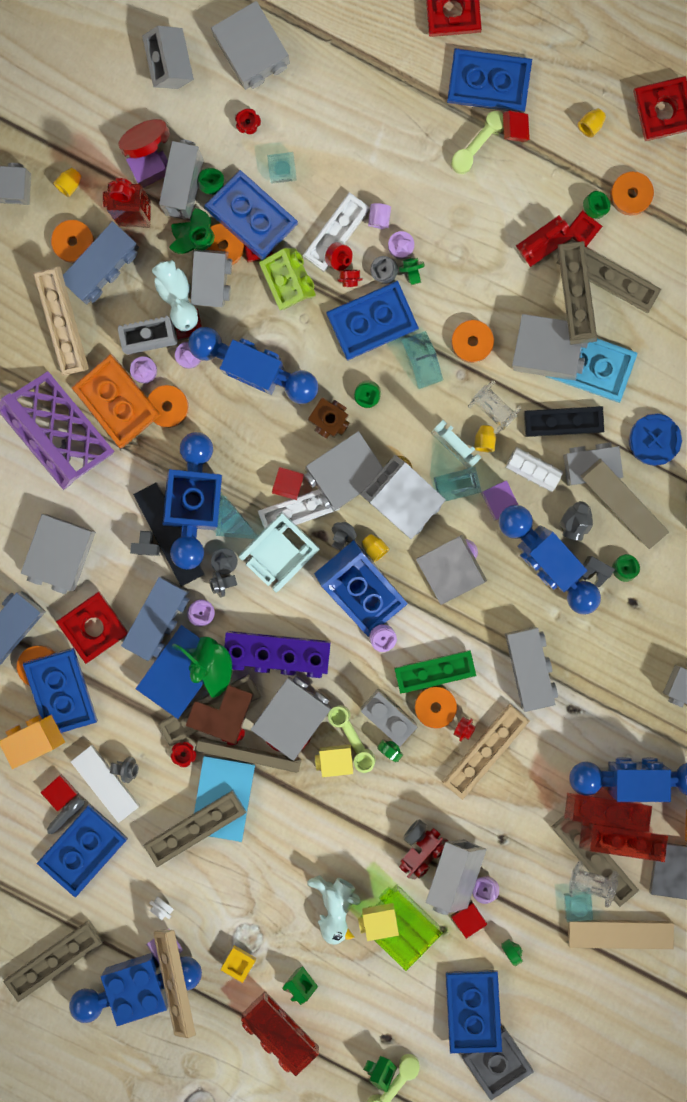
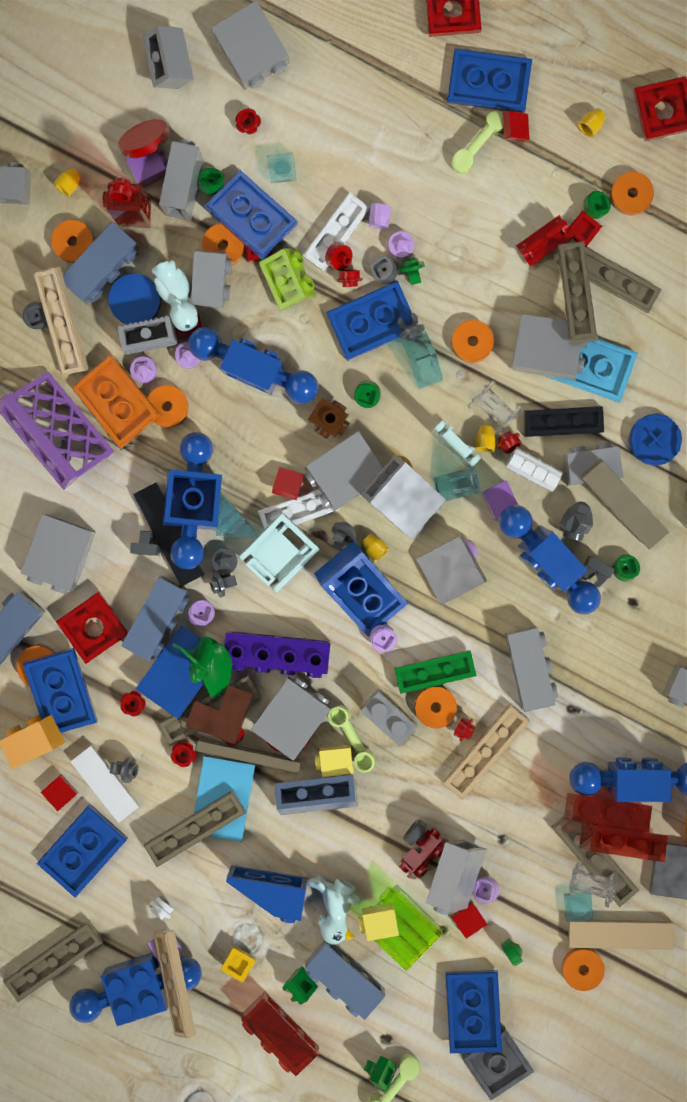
(34, 315): none -> dark grey tile
(68, 810): dark grey piece -> none
(126, 707): none -> red plate
(134, 299): none -> blue tile
(193, 234): green plate -> none
(273, 891): none -> blue slope
(316, 795): none -> sand blue brick
(344, 980): none -> sand blue brick
(390, 750): green tile -> none
(412, 331): none -> dark grey plate
(509, 442): none -> red plate
(591, 977): none -> orange piece

